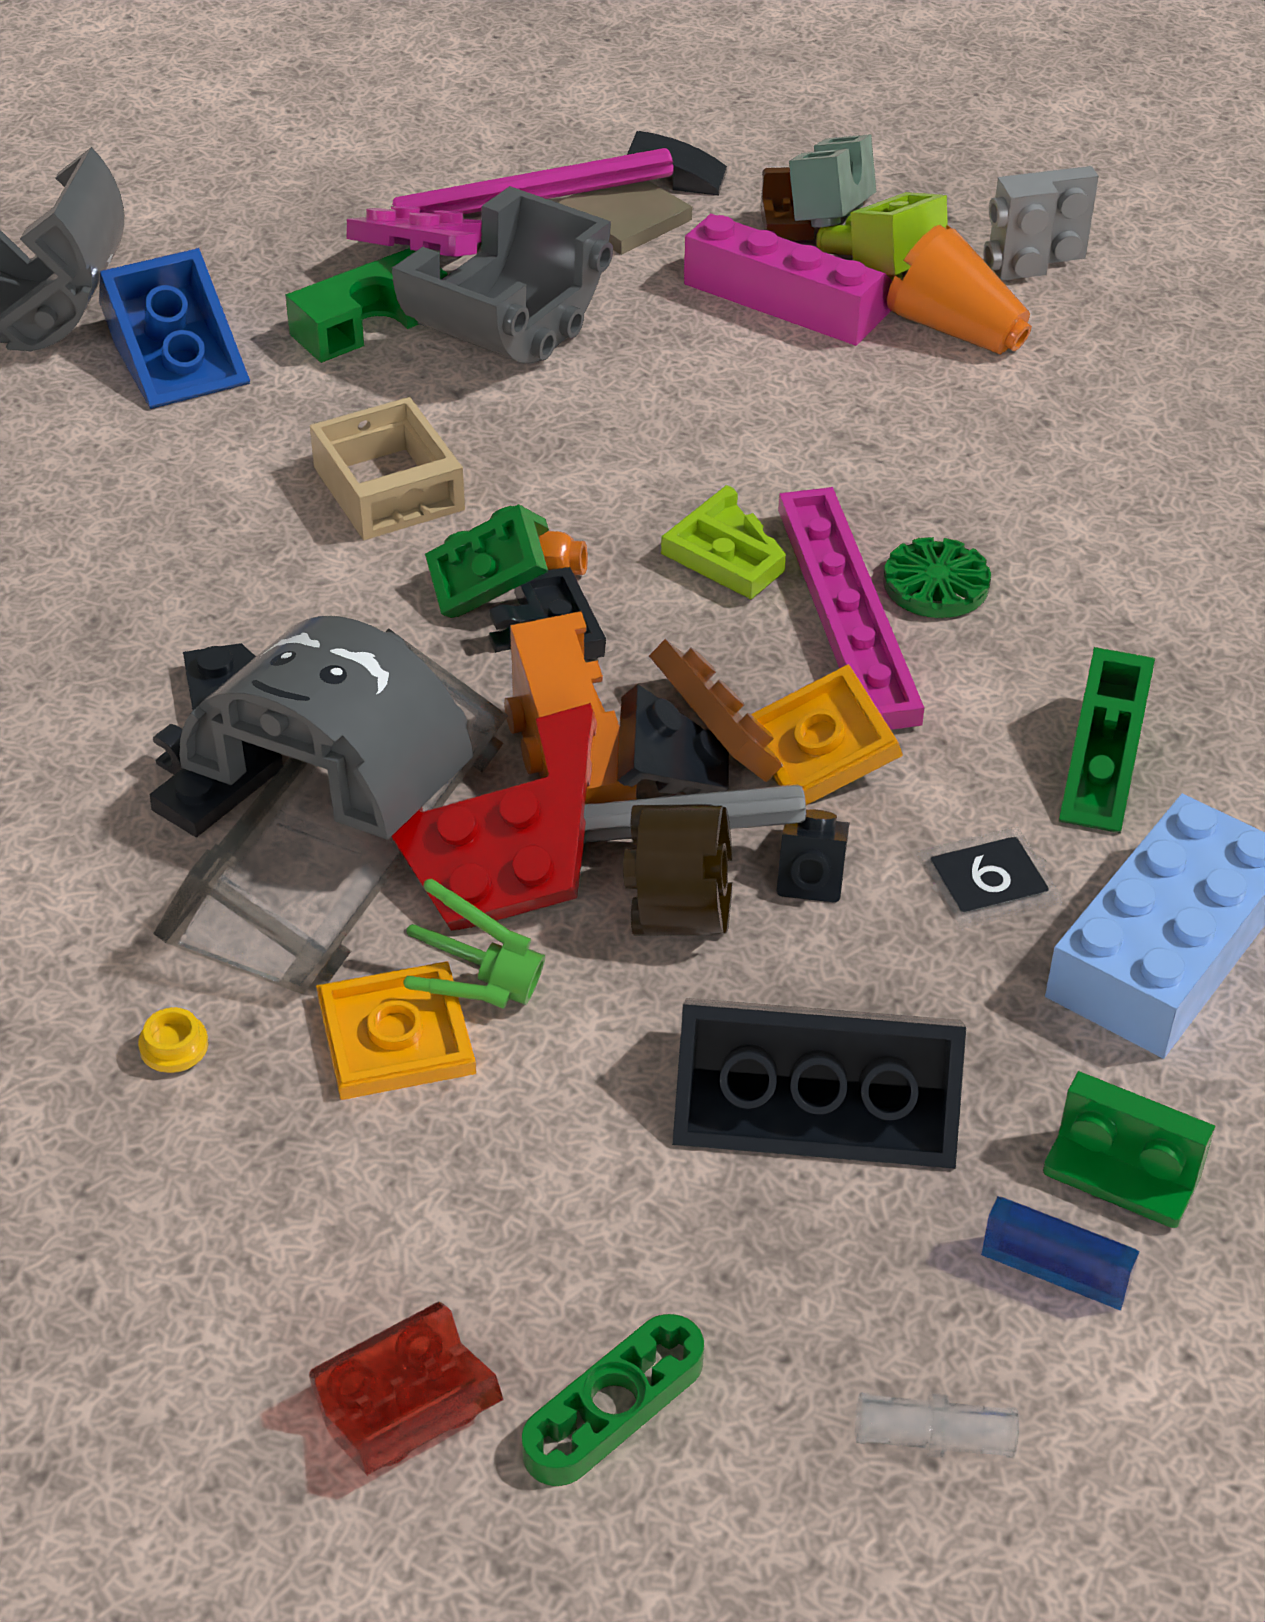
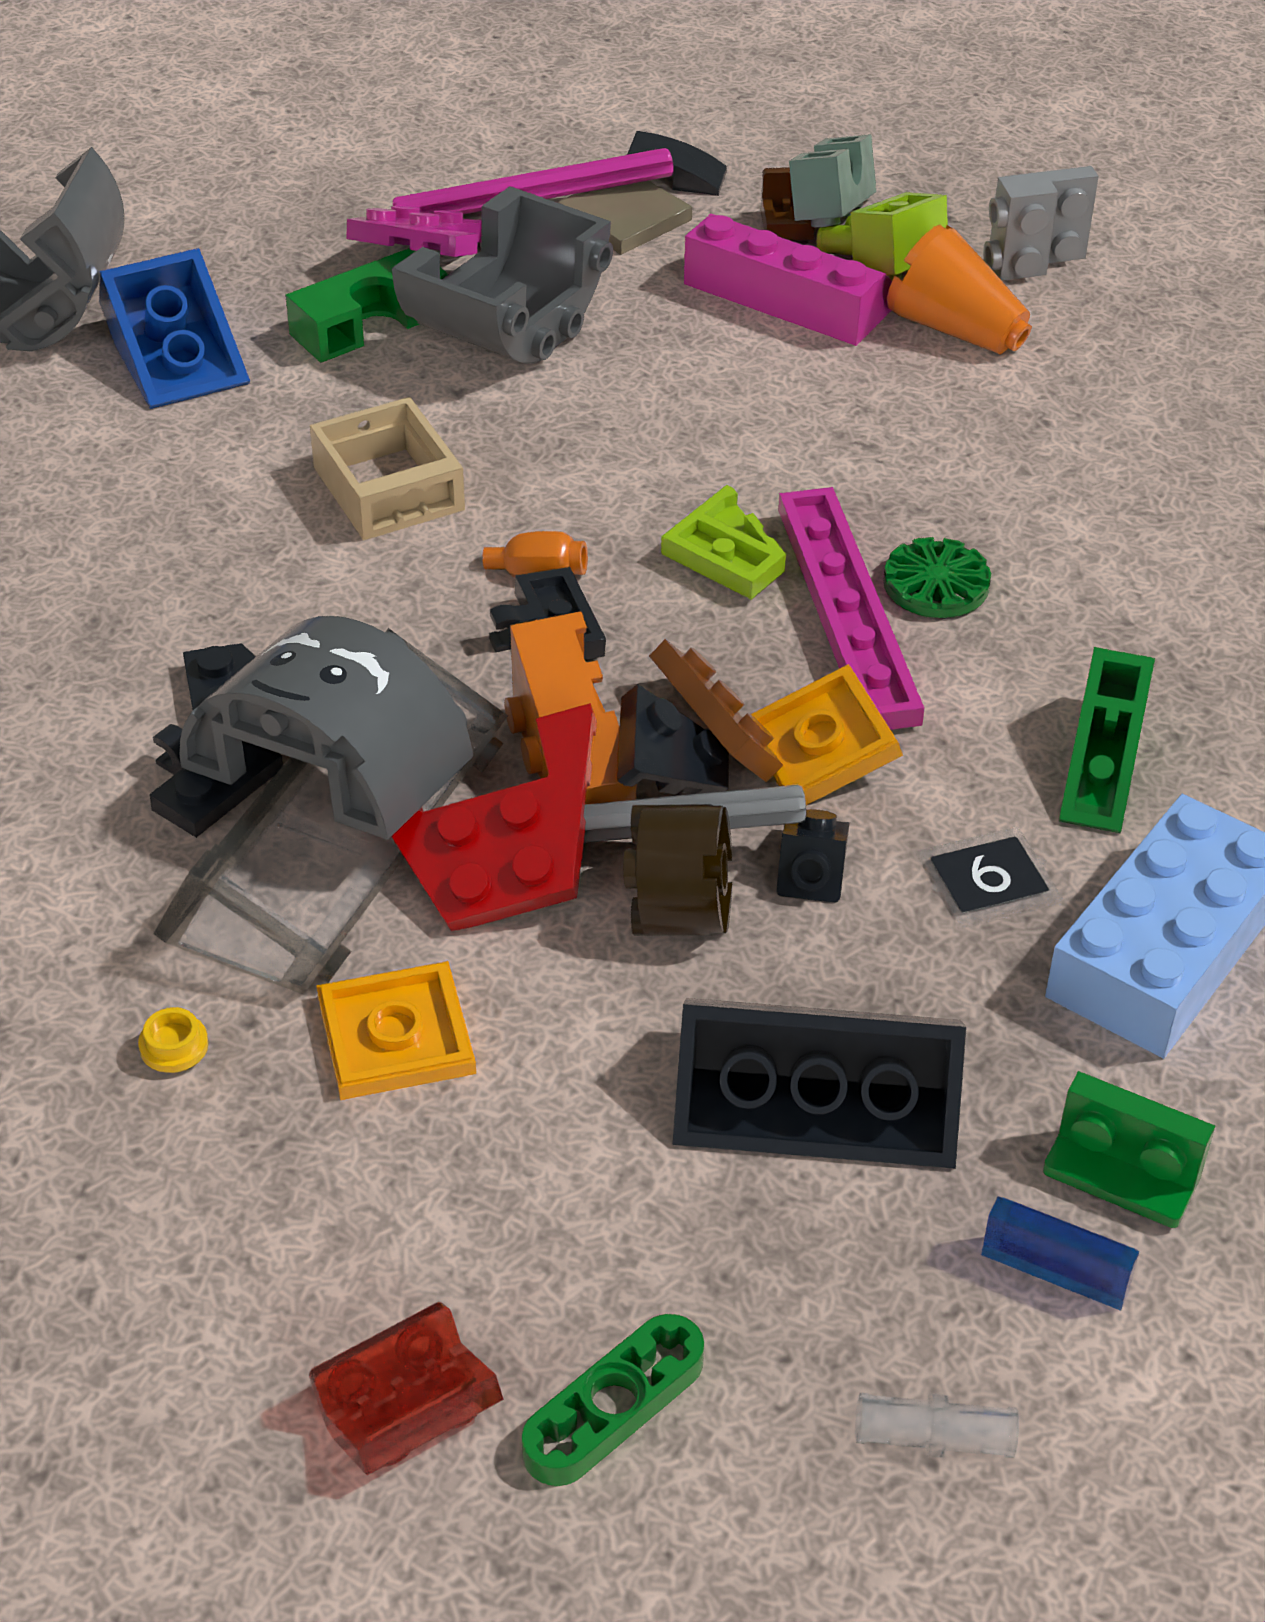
(487, 560): green bracket -> none
(508, 969): bright green plant -> none

